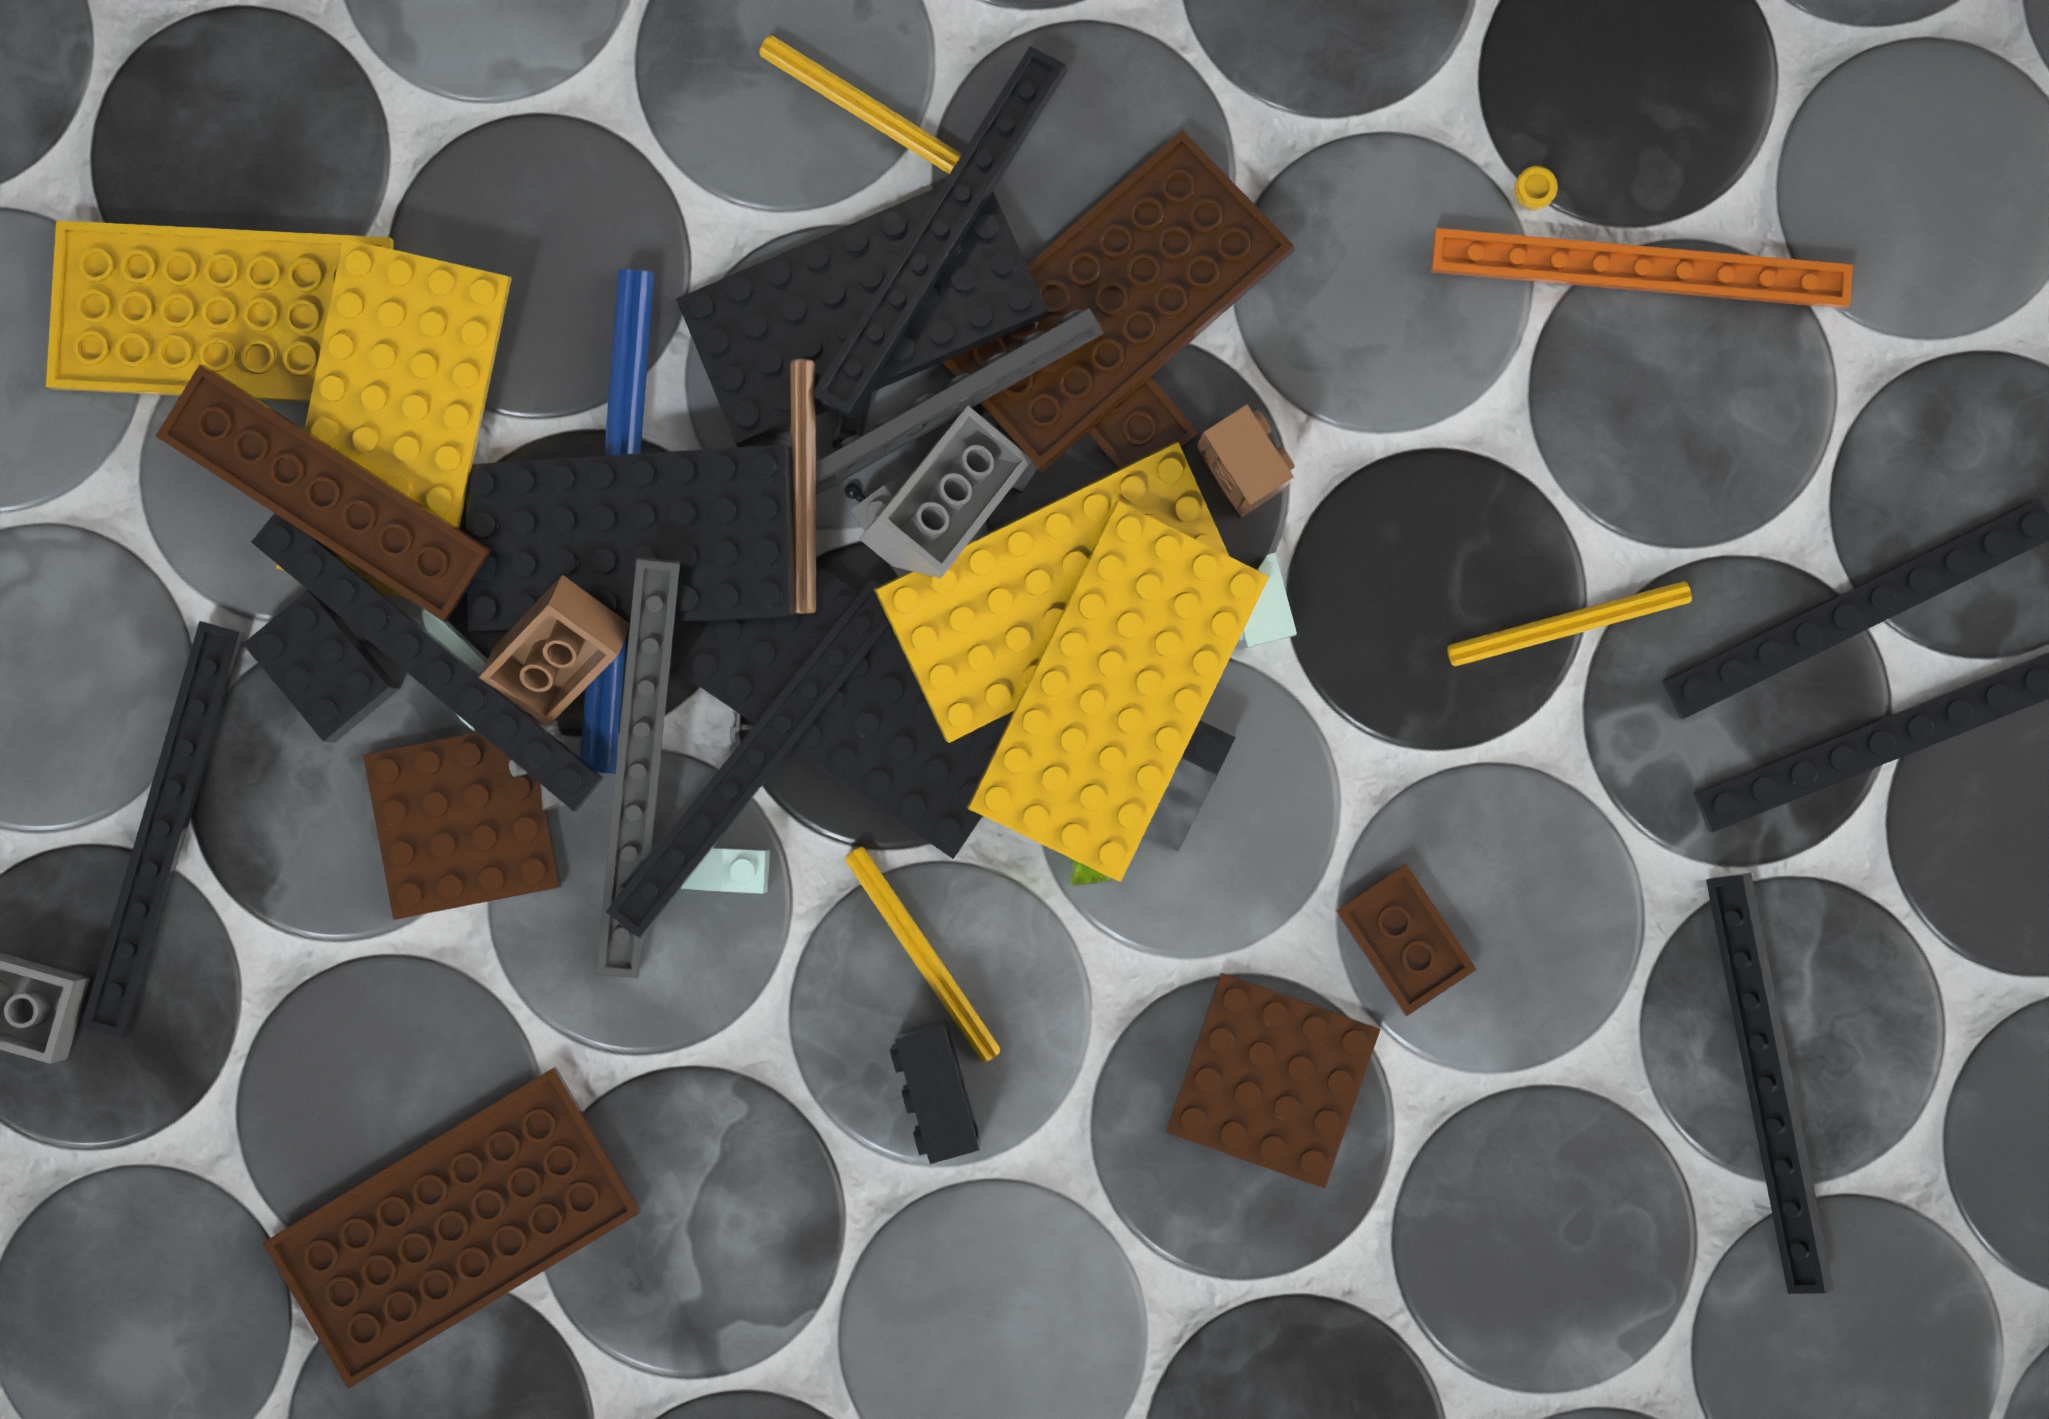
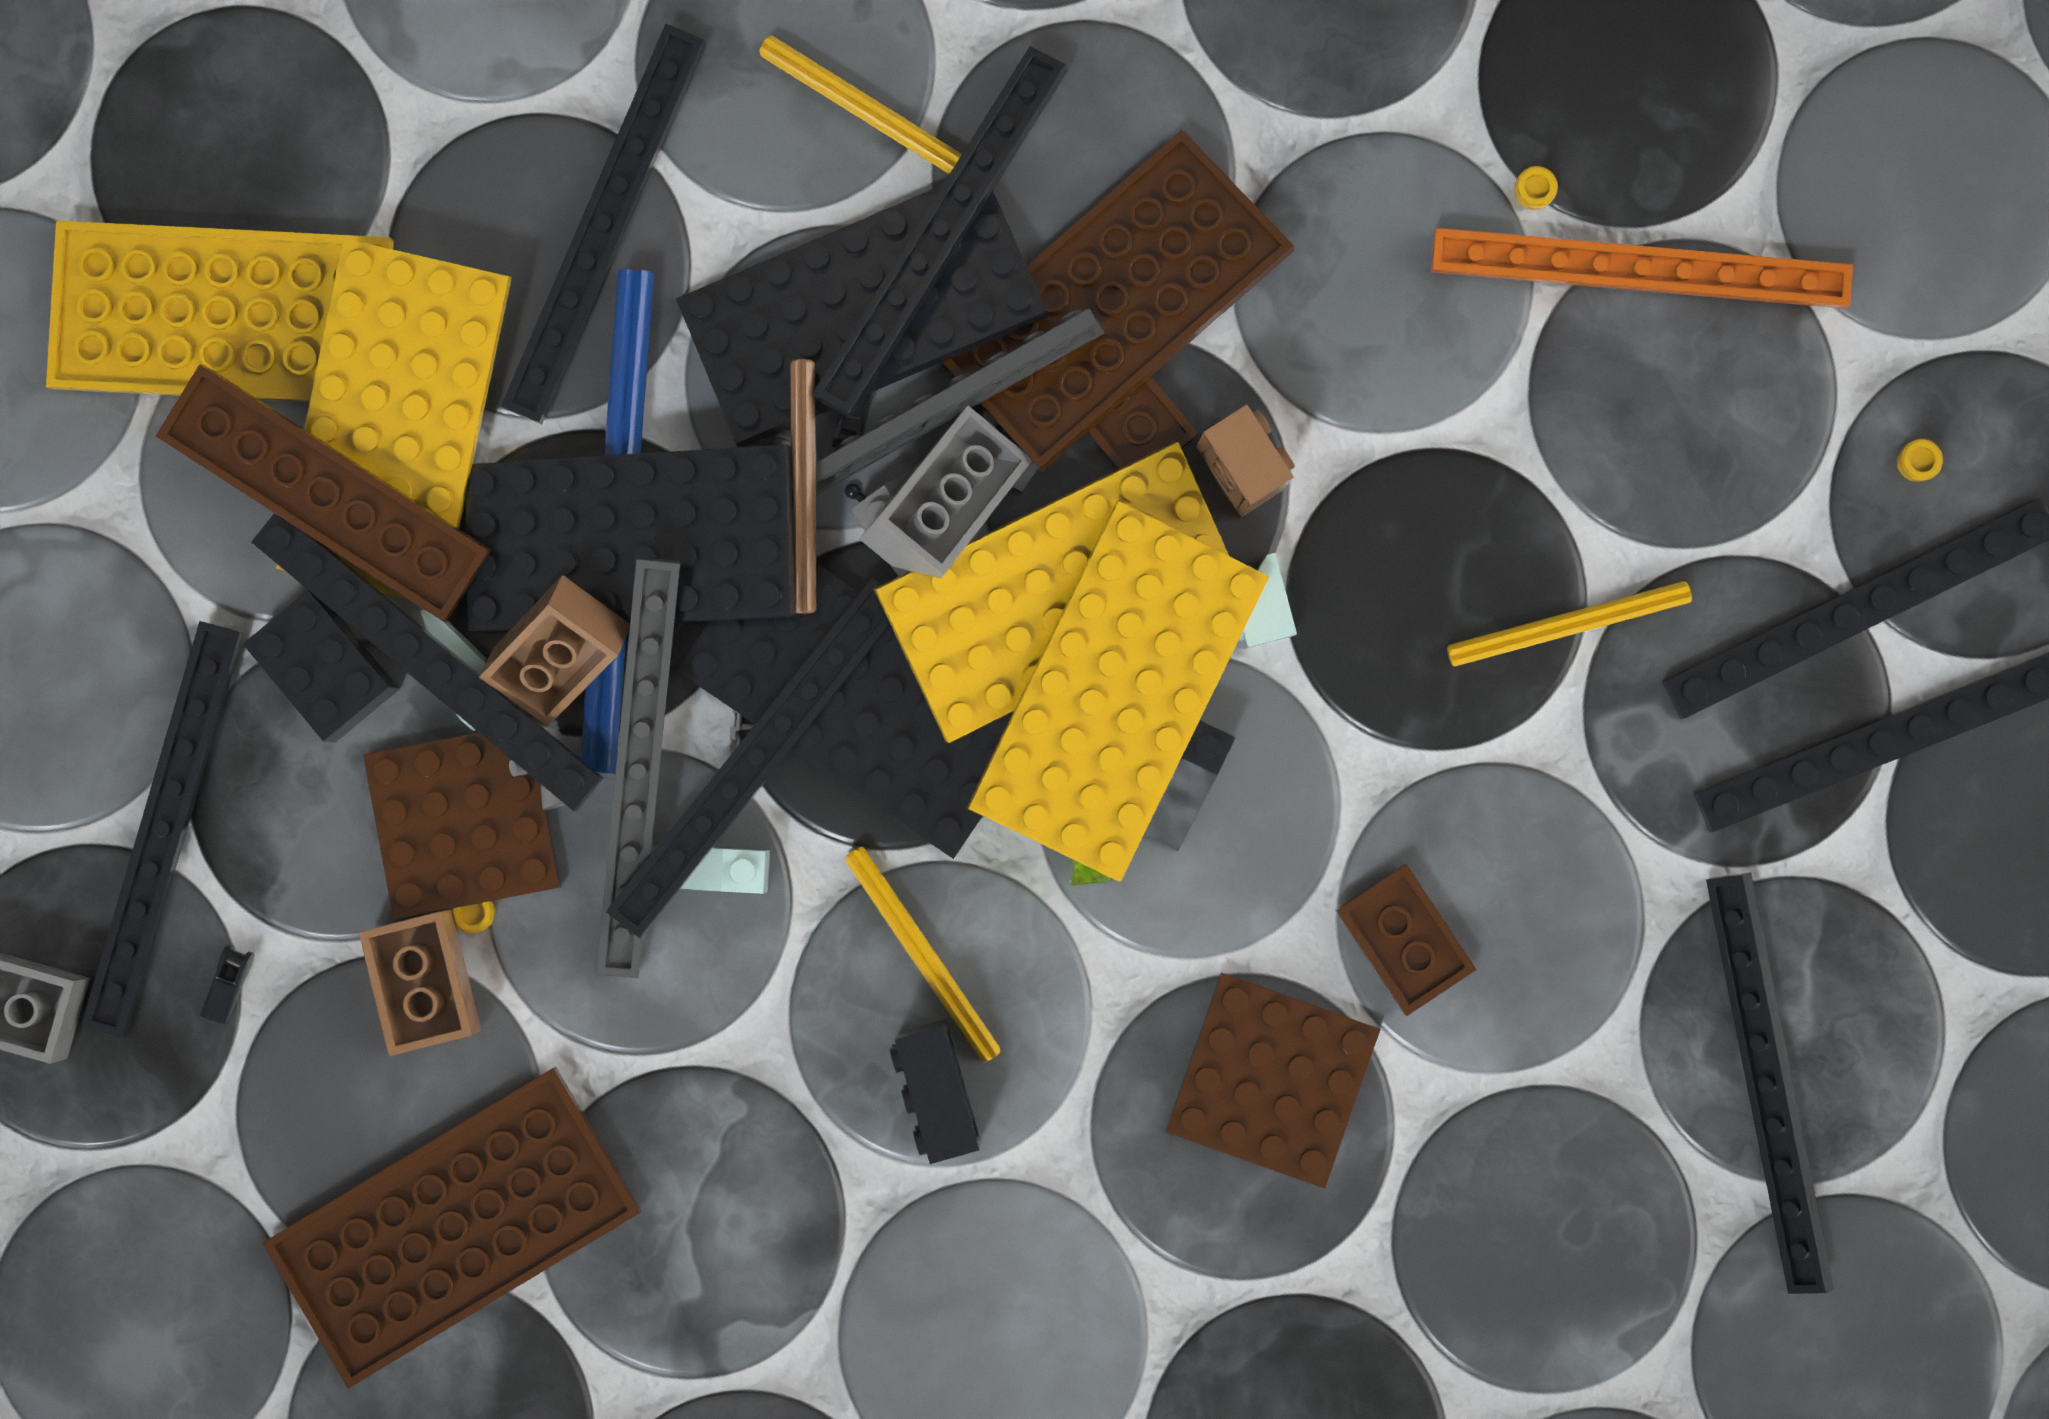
(225, 990): none -> black bar
(420, 982): none -> medium nougat brick
(474, 917): none -> yellow tile
(603, 224): none -> black plate
(1919, 460): none -> yellow tile

